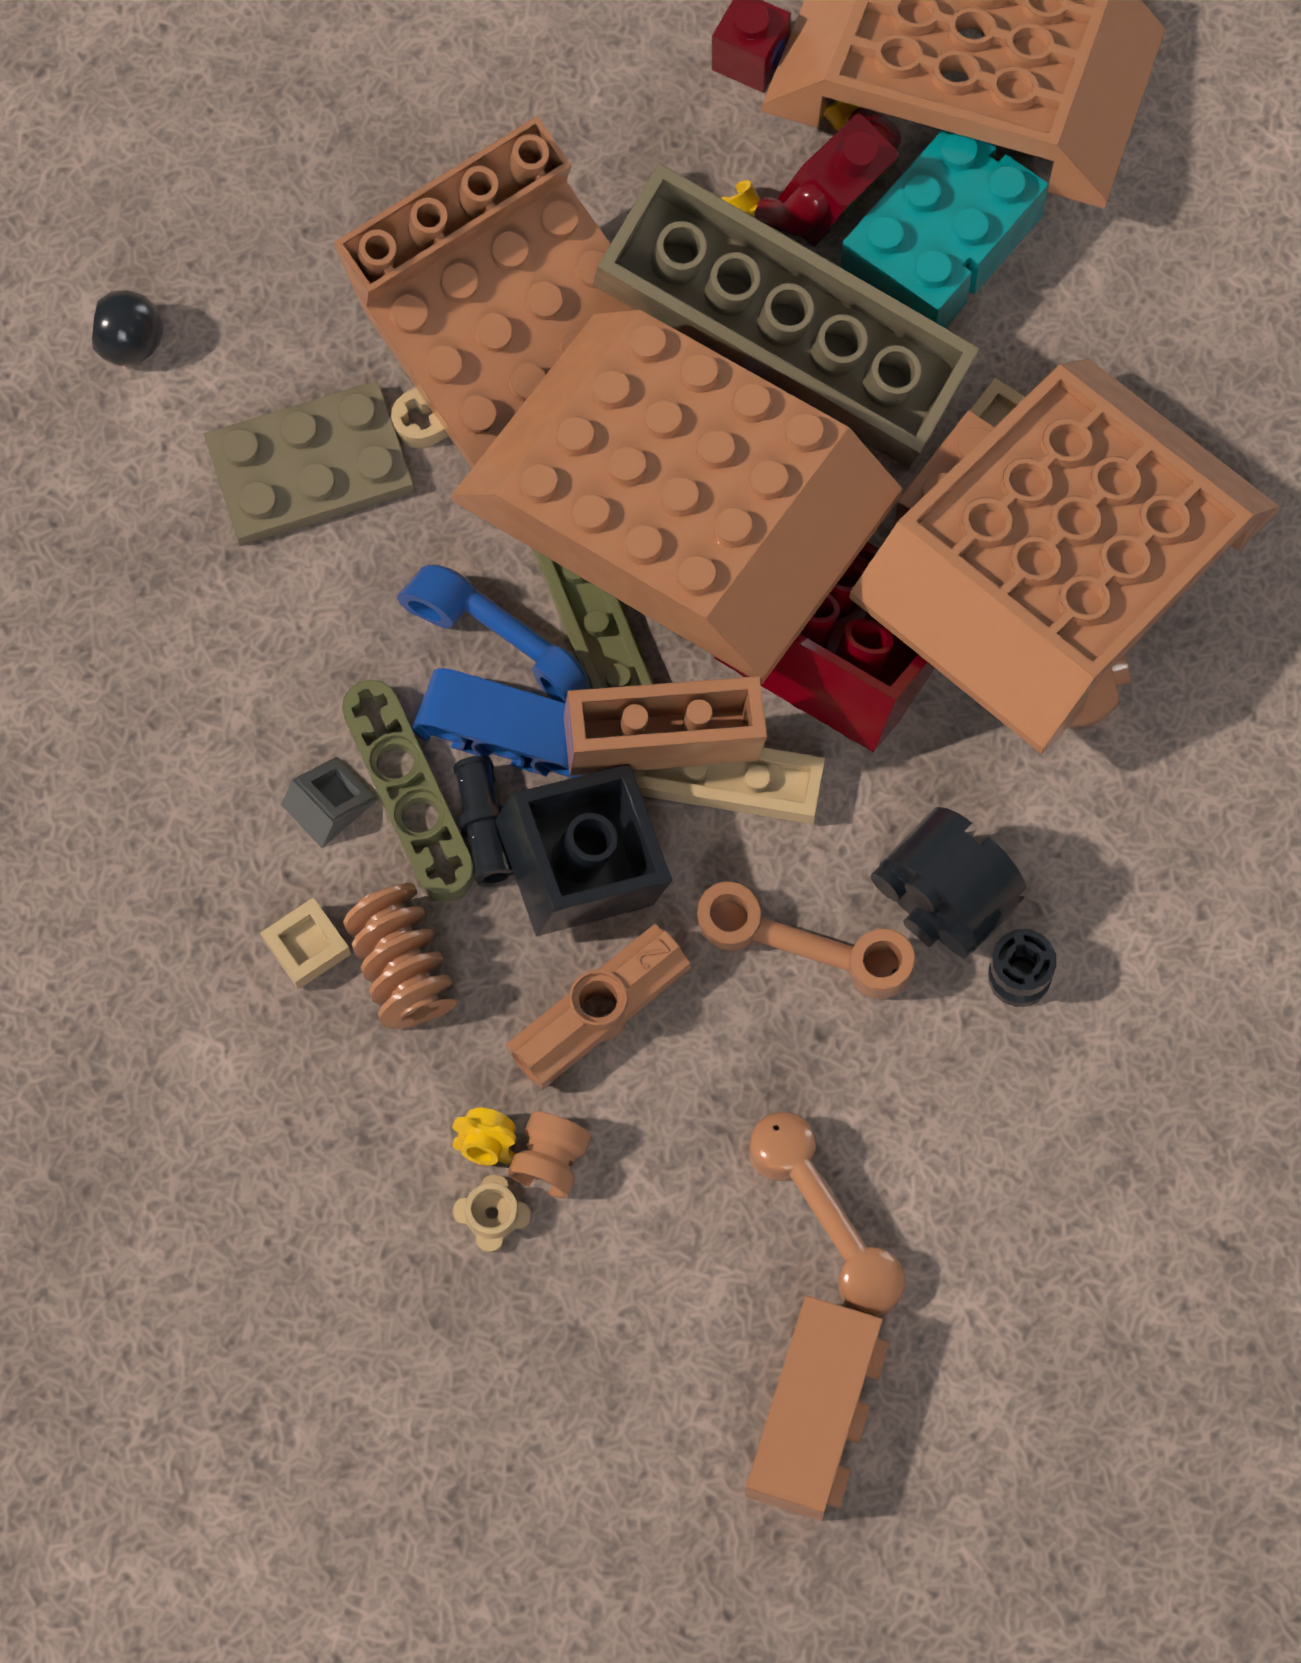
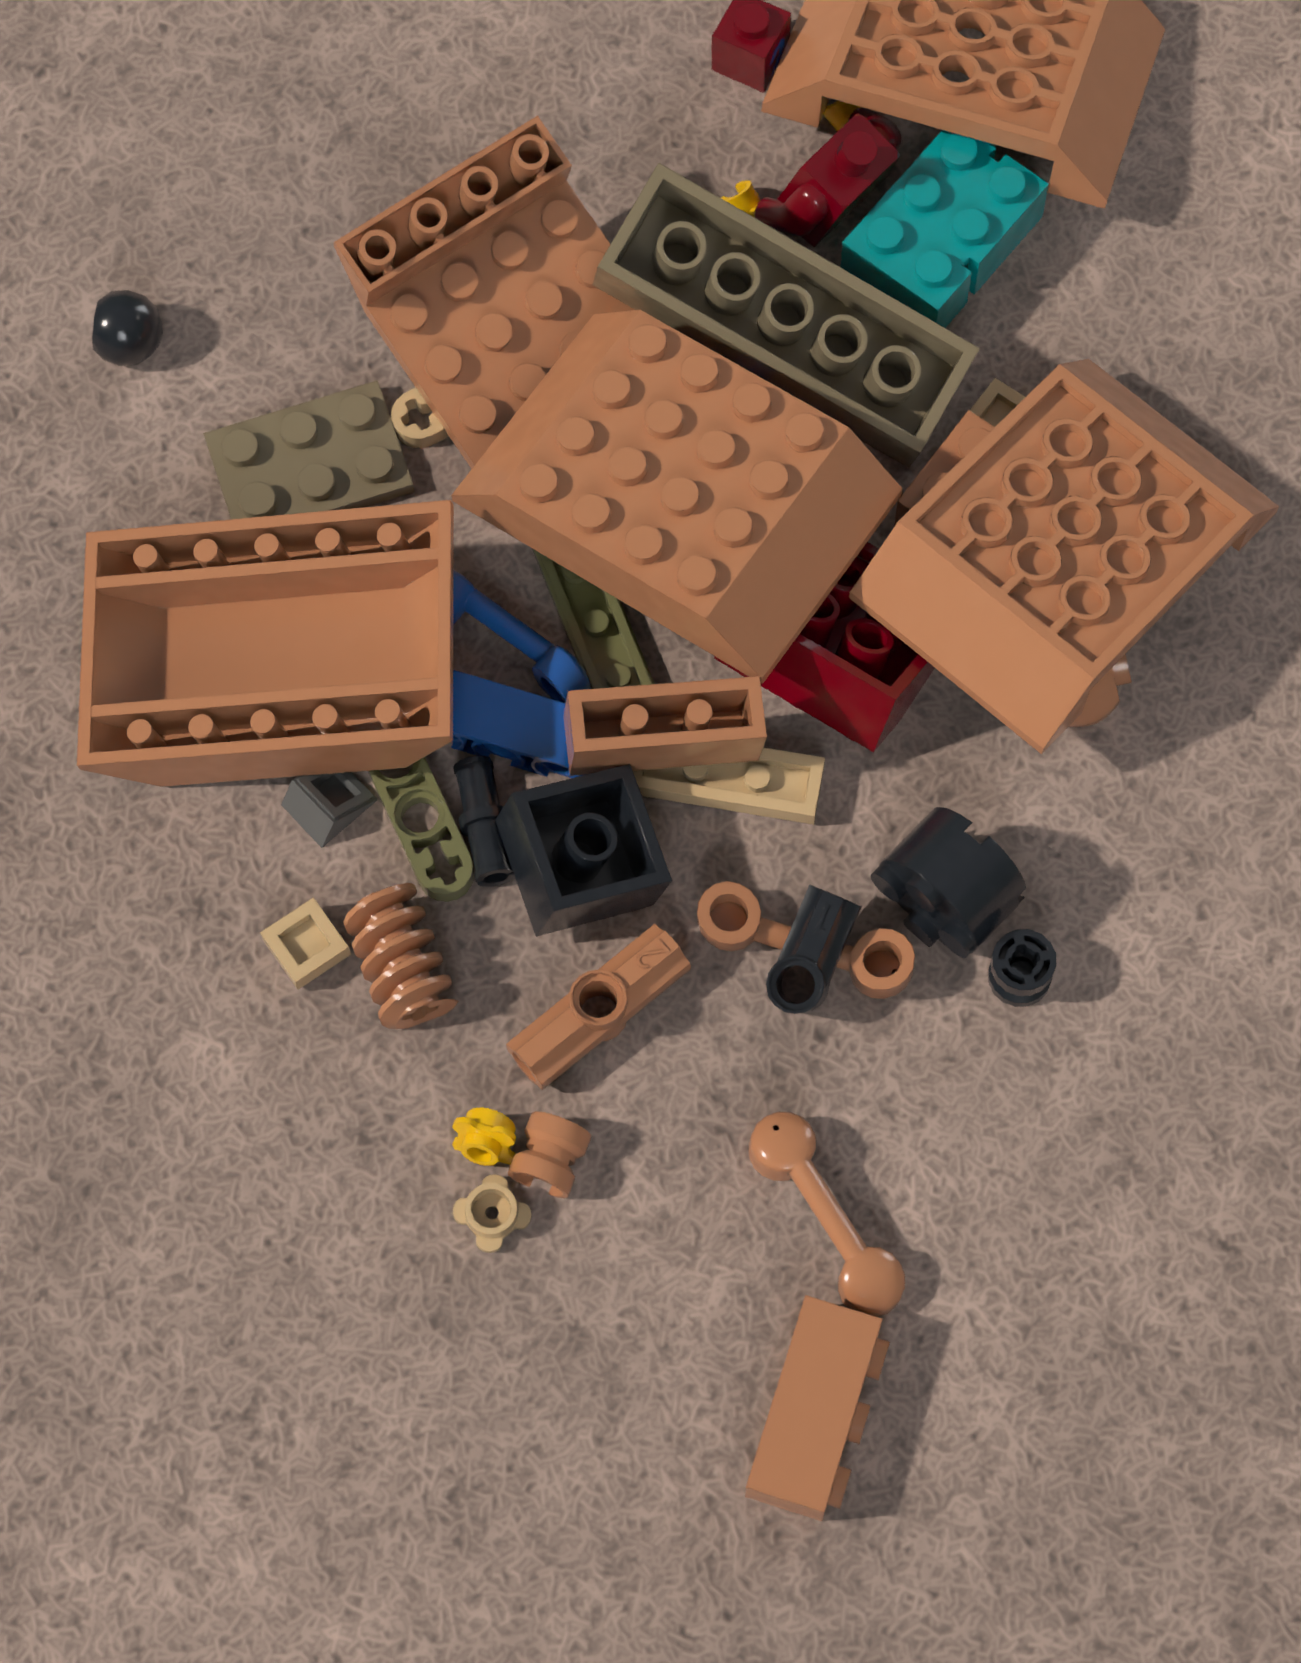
(268, 645): none -> nougat slope
(815, 944): none -> black piece

